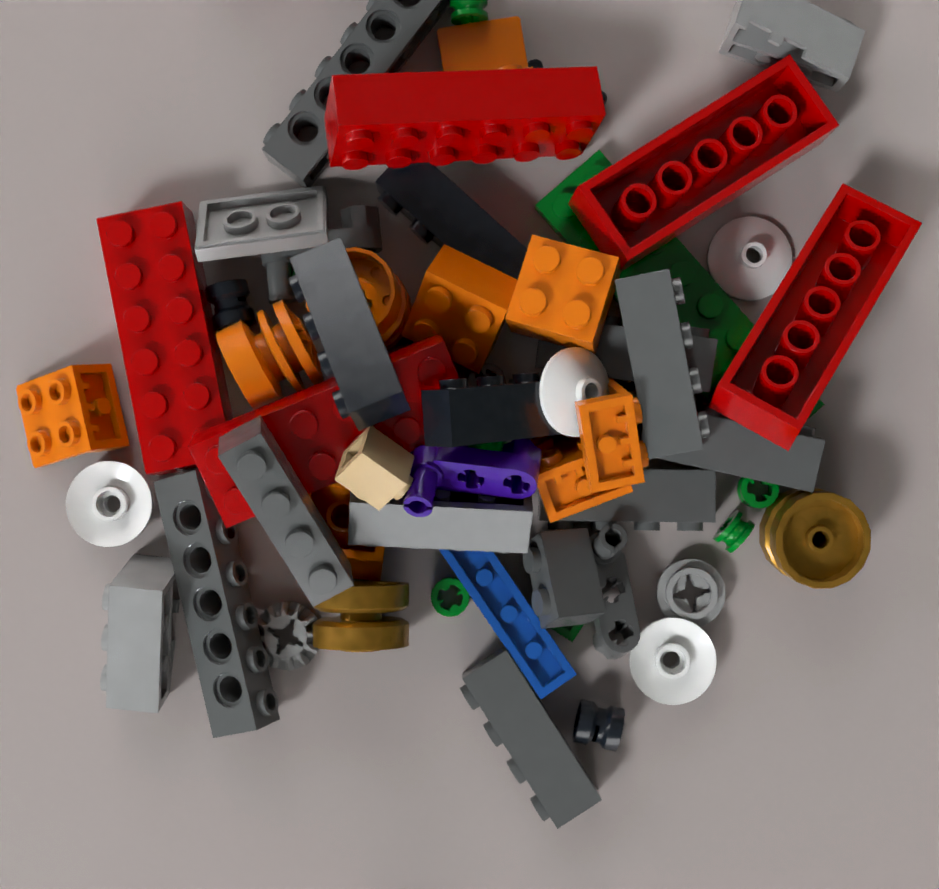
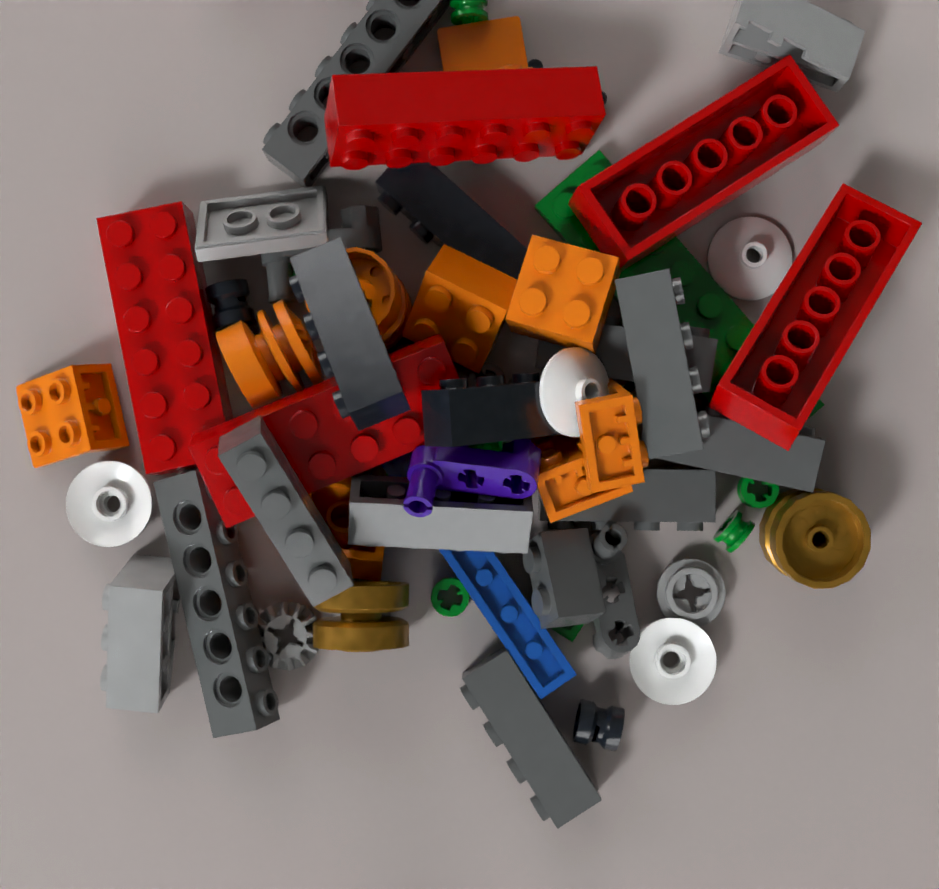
(375, 468): tan brick -> none

